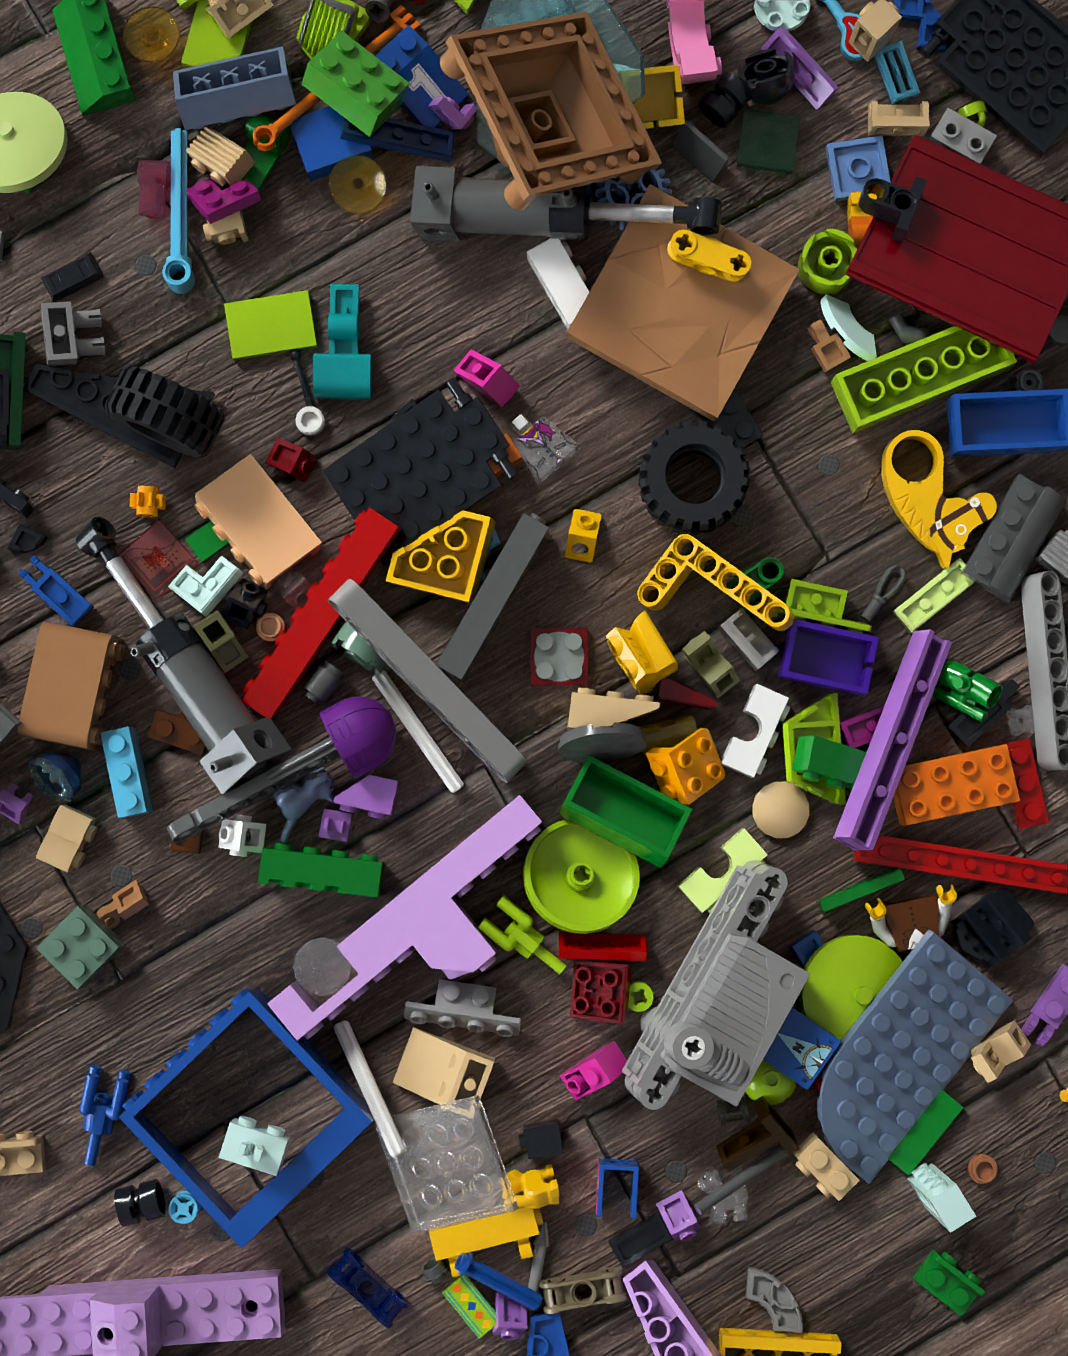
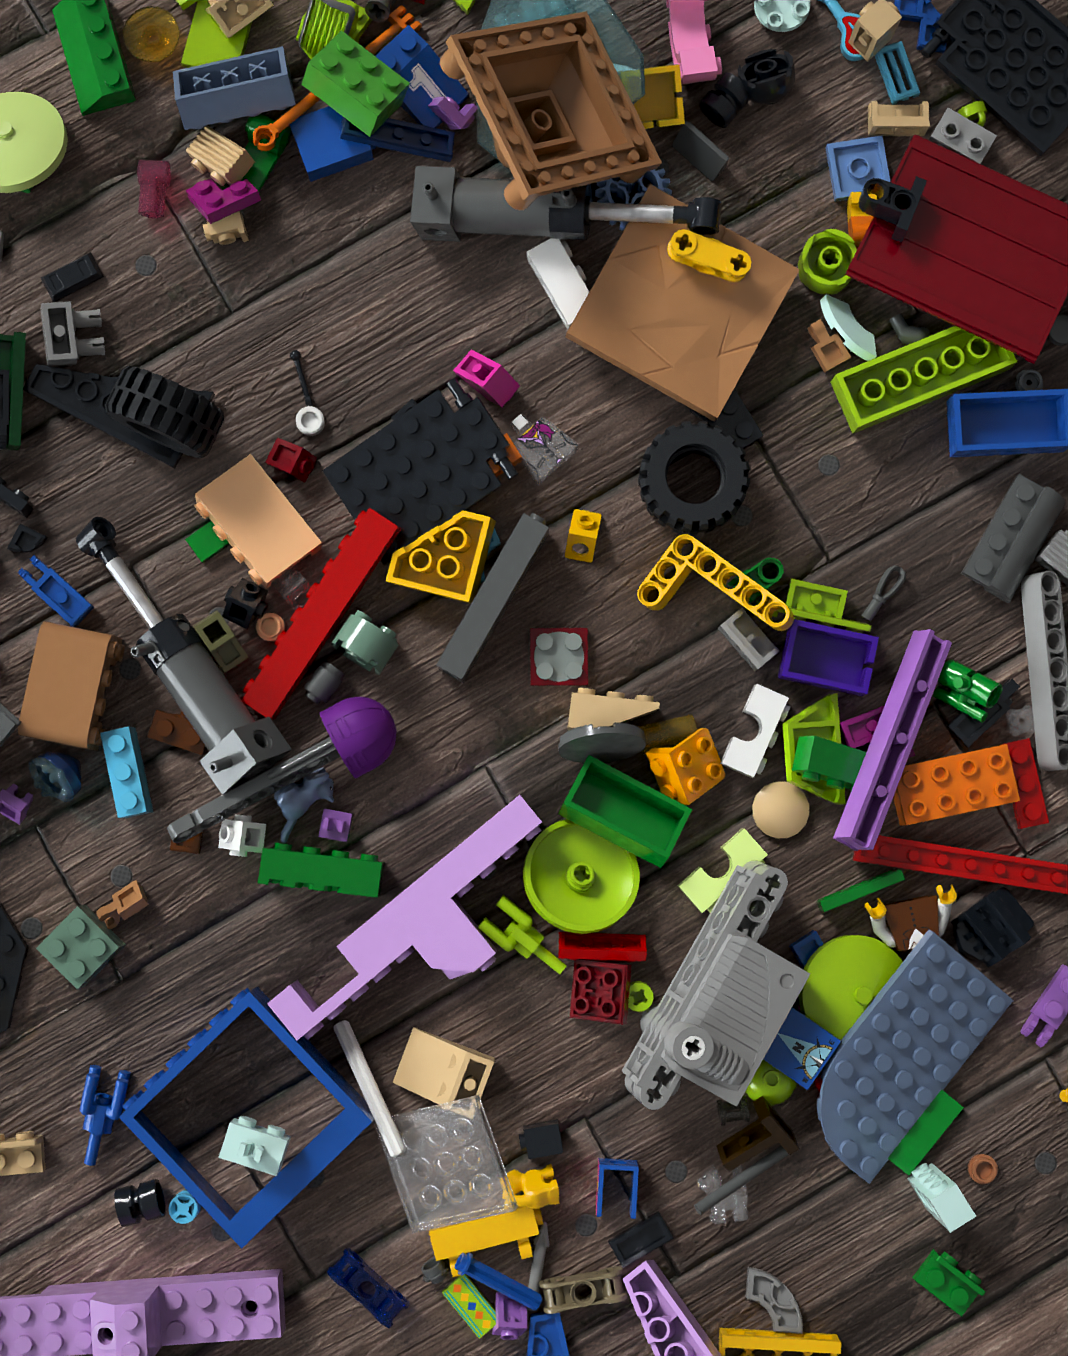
(66, 838): tan brick -> none
(147, 501): light orange gear -> none
(156, 558): clear red piece -> none
(178, 257): medium azure piece -> none
(206, 591): light aqua tile -> none
(270, 325): lime tile -> none
(321, 967): clear tile -> none
(343, 371): teal plate -> none
(346, 194): clear yellow dish -> none
(370, 794): medium lavender slope -> none
(418, 731): white axle -> none
(427, 680): light grey beam -> none
(463, 1007): light grey bracket -> none
(594, 1071): dark pink slope -> none
(642, 653): yellow piece -> none
(677, 693): dark red slope -> none
(678, 1217): medium lavender bracket -> none
(710, 665): olive brick -> none
(768, 141): clear green plate -> none
(809, 76): medium lavender plate -> none
(832, 1173): tan brick -> none
(929, 516): yellow animal -> none
(933, 596): yellowish green tile -> none
(999, 1050): tan brick -> none

